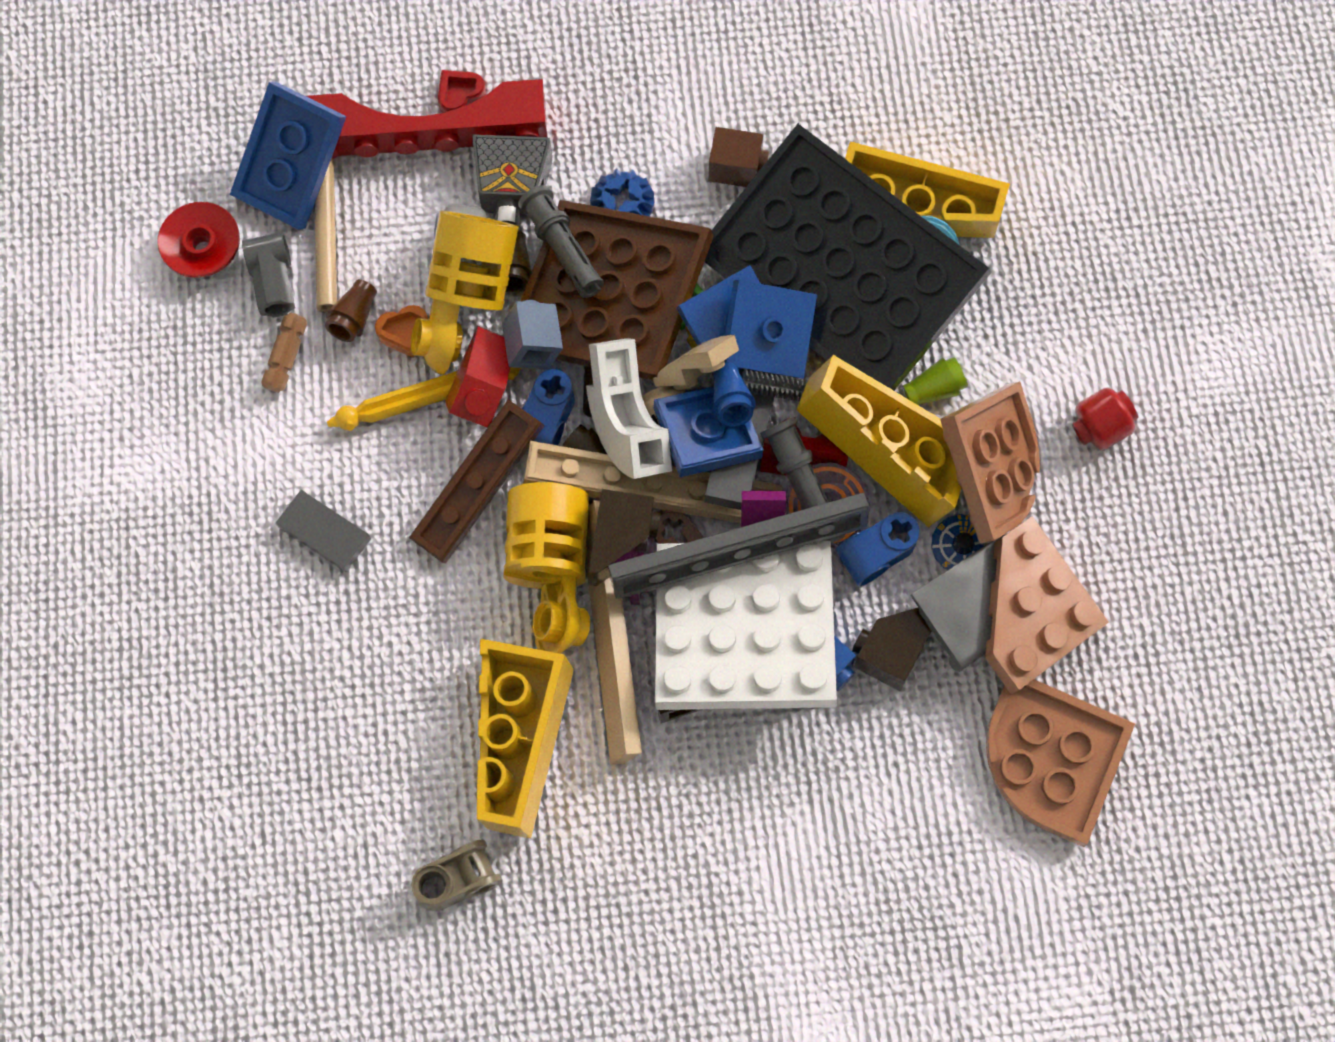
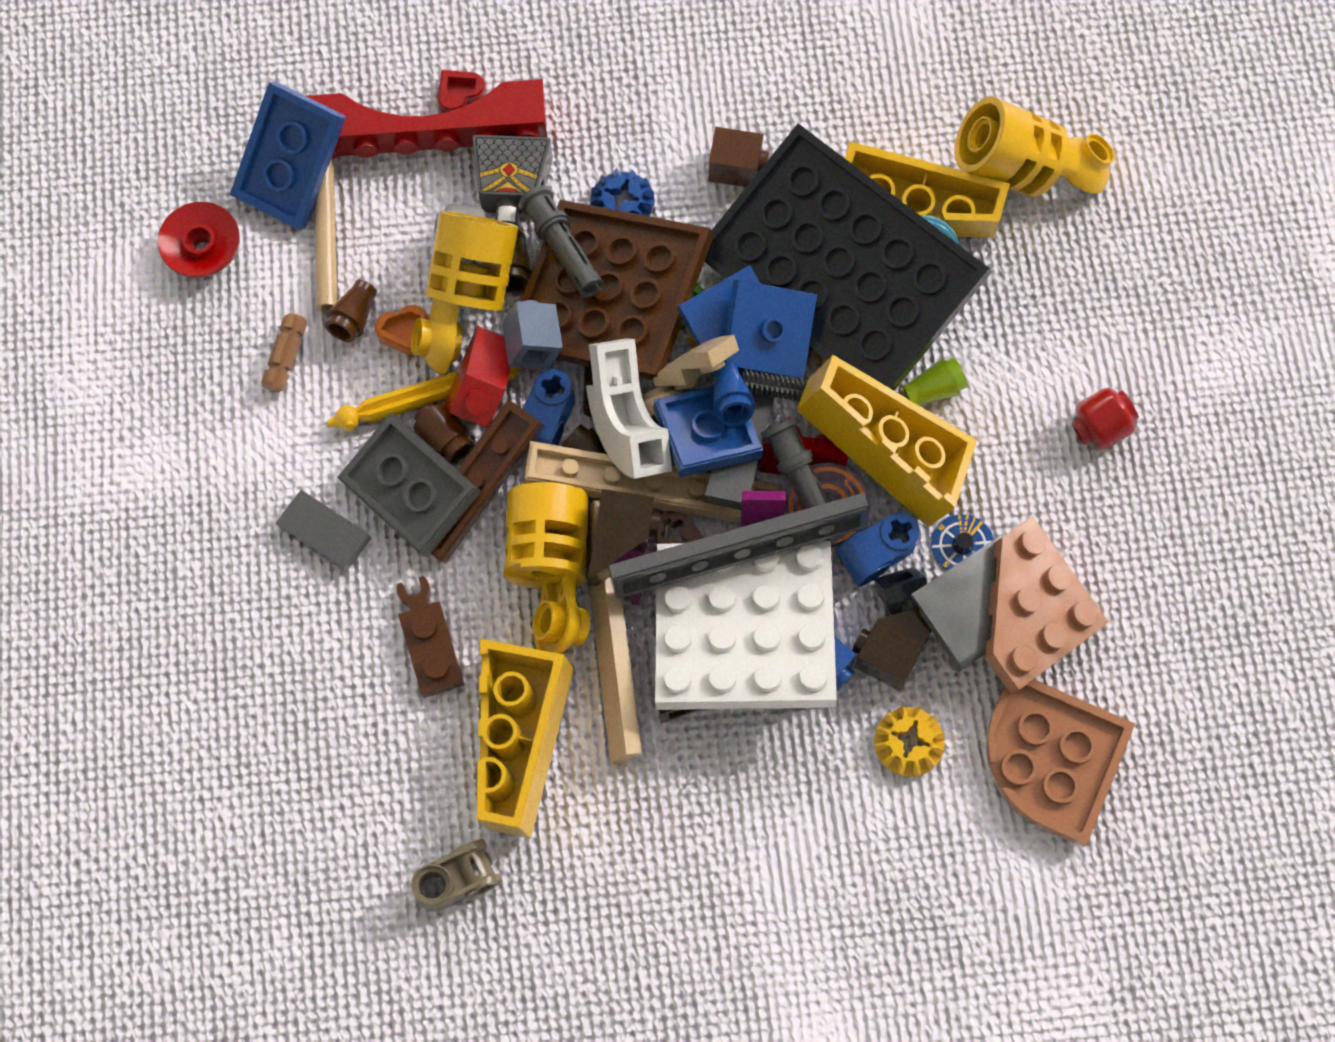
(268, 264): dark grey piece -> none
(409, 485): none -> dark grey tile
(429, 642): none -> reddish brown plate
(443, 432): none -> reddish brown brick
(890, 748): none -> yellow gear
(898, 587): none -> black tile
(995, 459): nougat plate -> none
(1029, 150): none -> yellow cylinder

